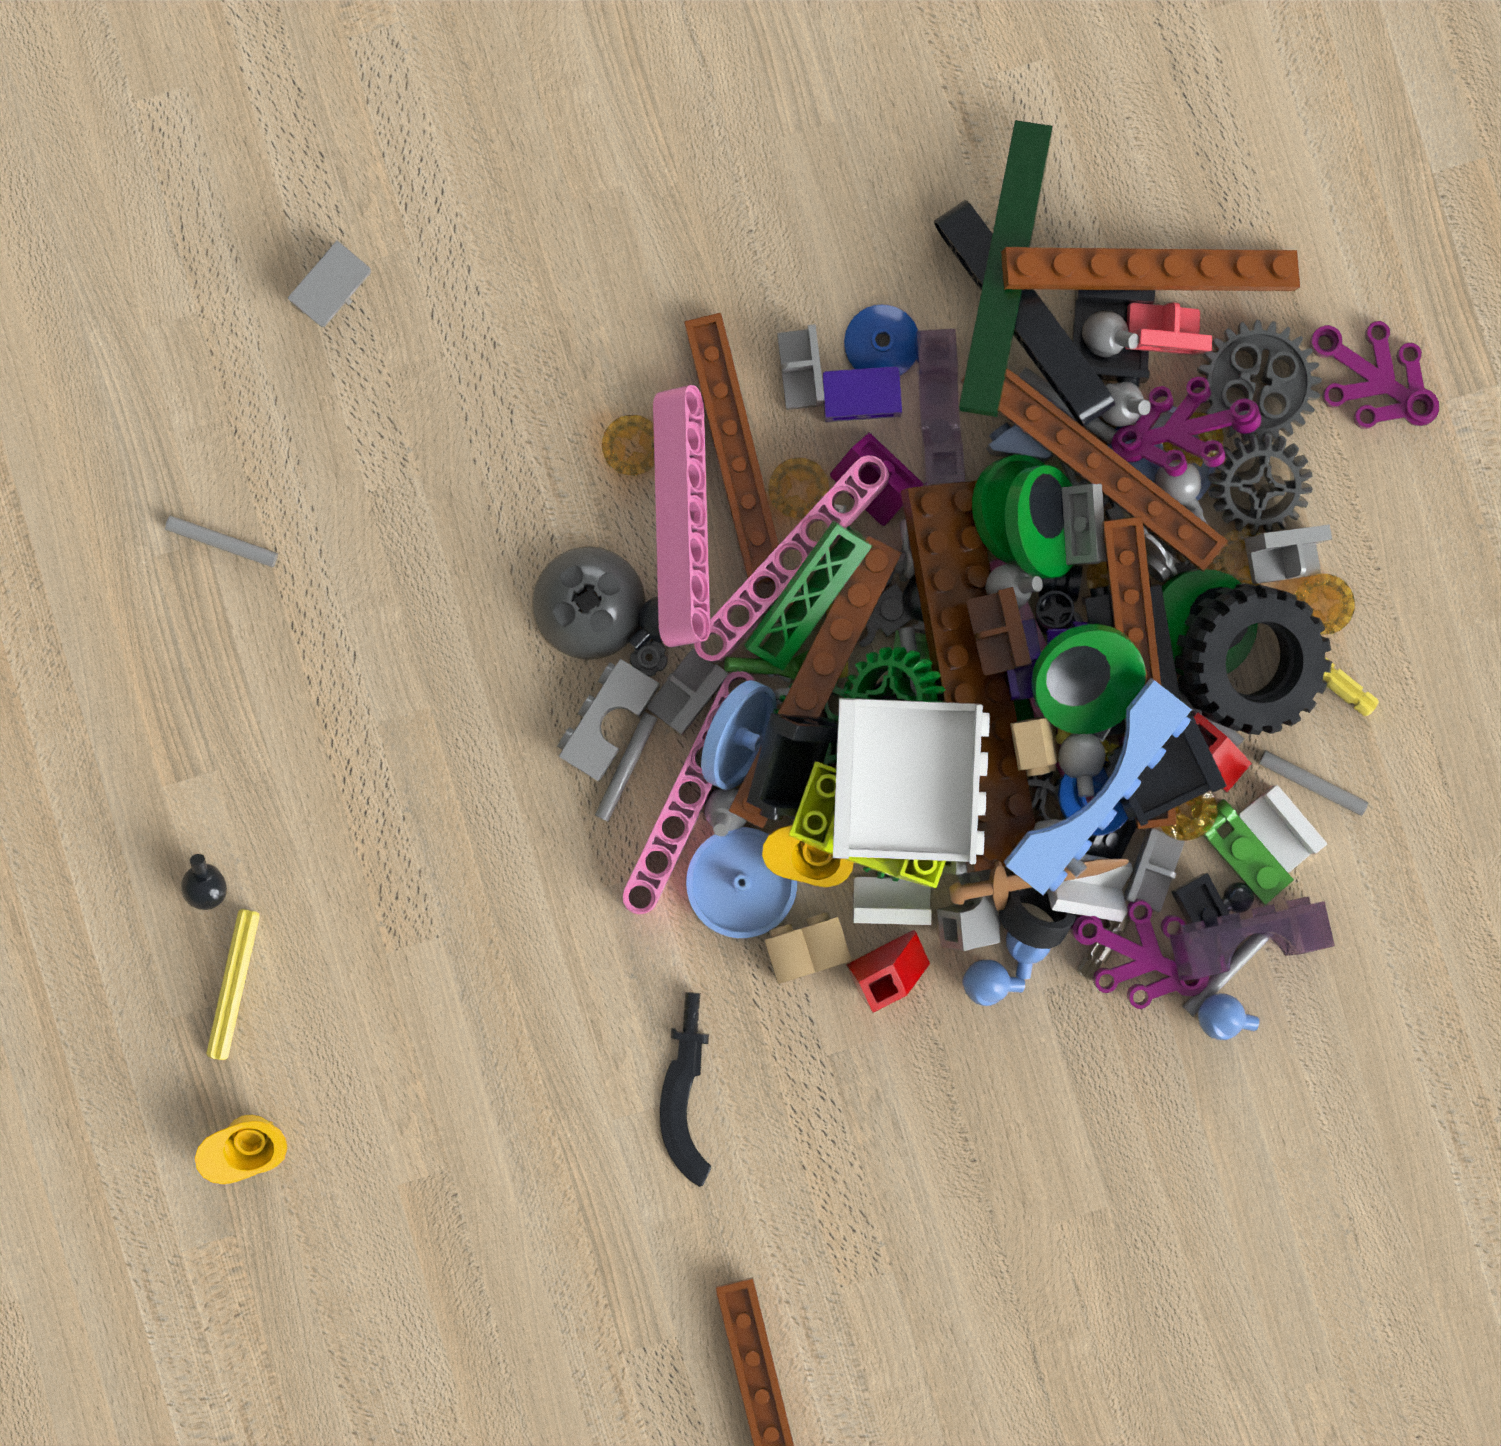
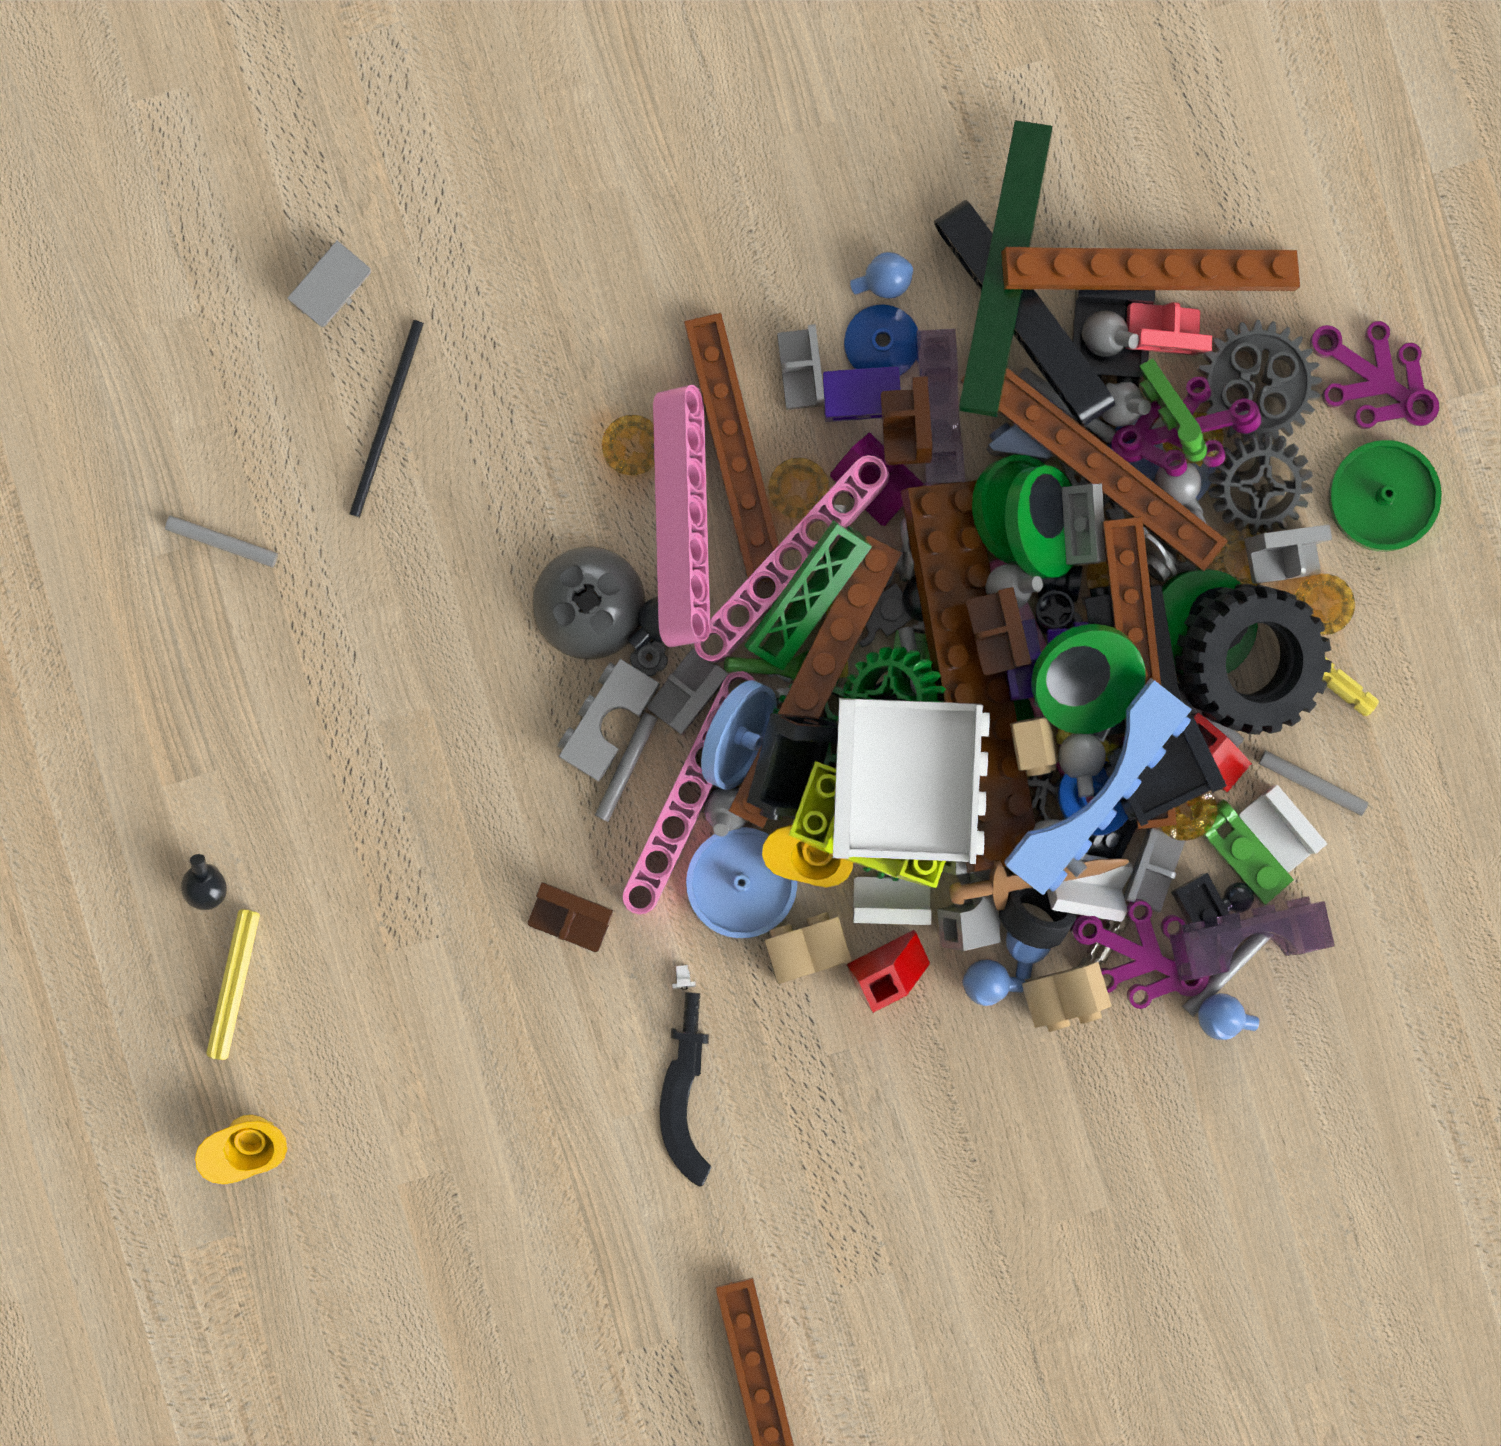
(386, 418): none -> black axle
(570, 917): none -> reddish brown panel
(683, 978): none -> white piece
(885, 276): none -> medium blue piece
(907, 424): none -> reddish brown panel
(1066, 996): none -> tan brick
(1173, 410): none -> bright green plate
(1385, 495): none -> green piece

